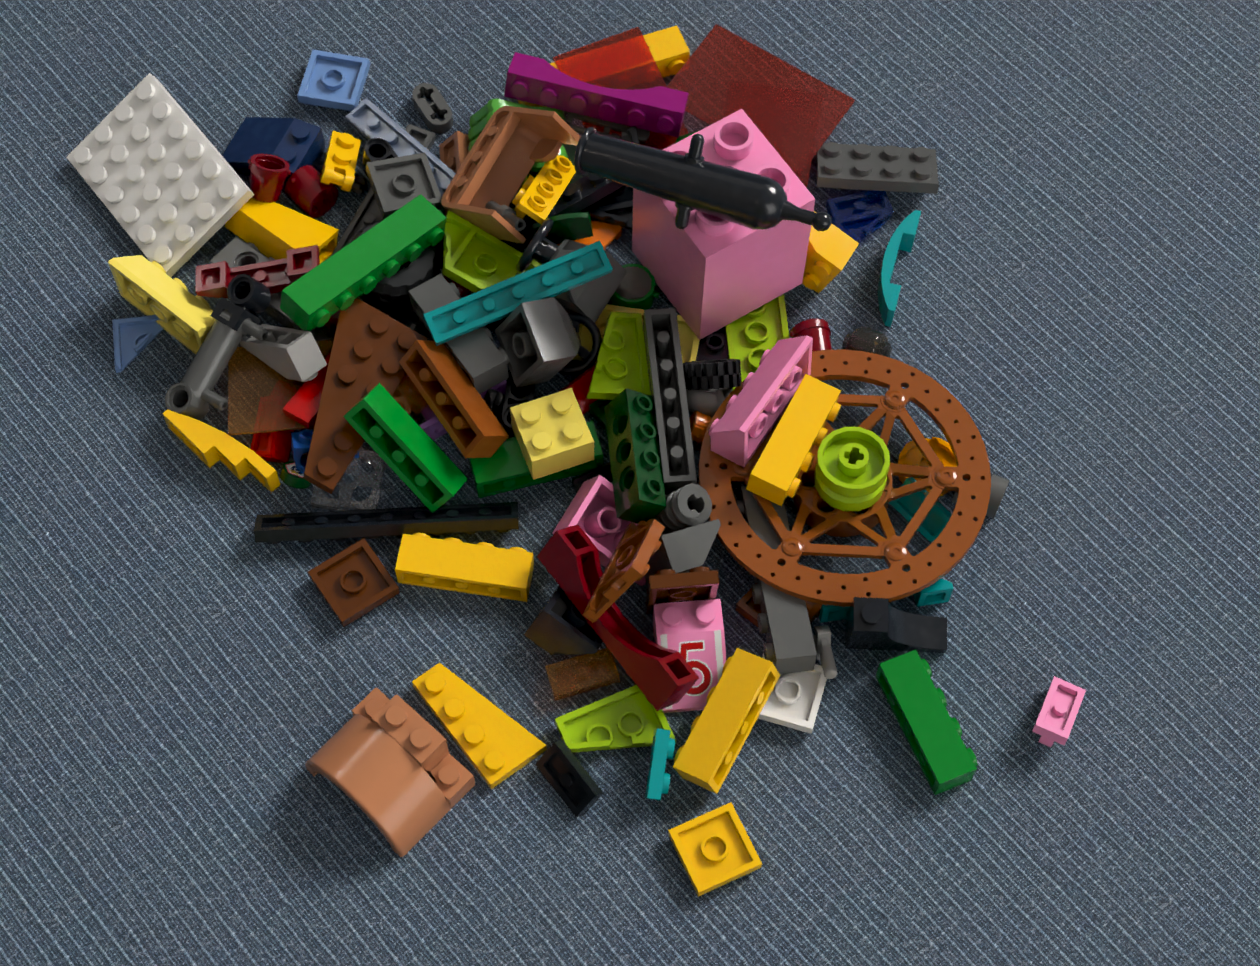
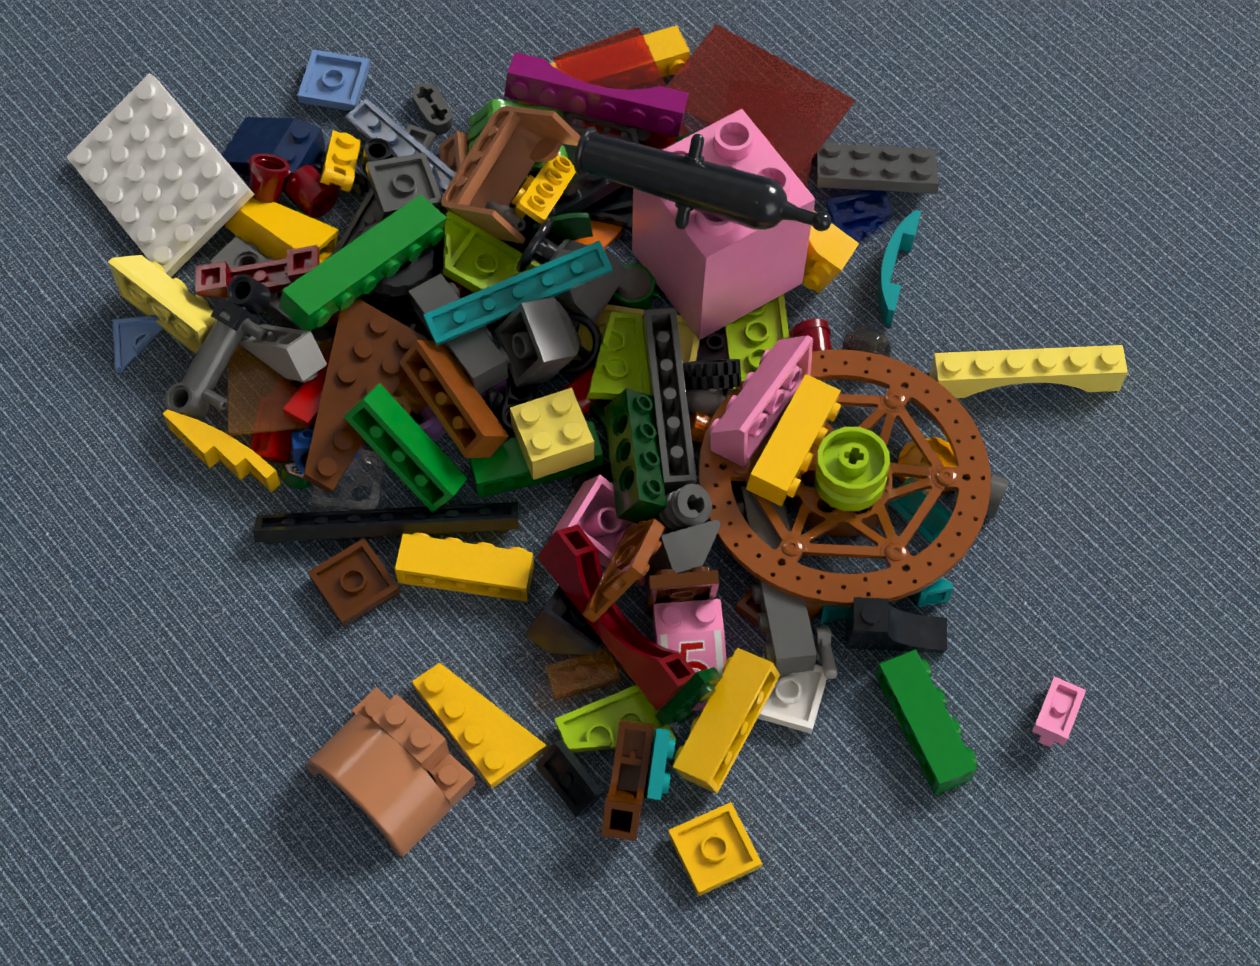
(628, 780): none -> reddish brown arch
(695, 691): none -> dark green plate
(1080, 367): none -> light yellow arch

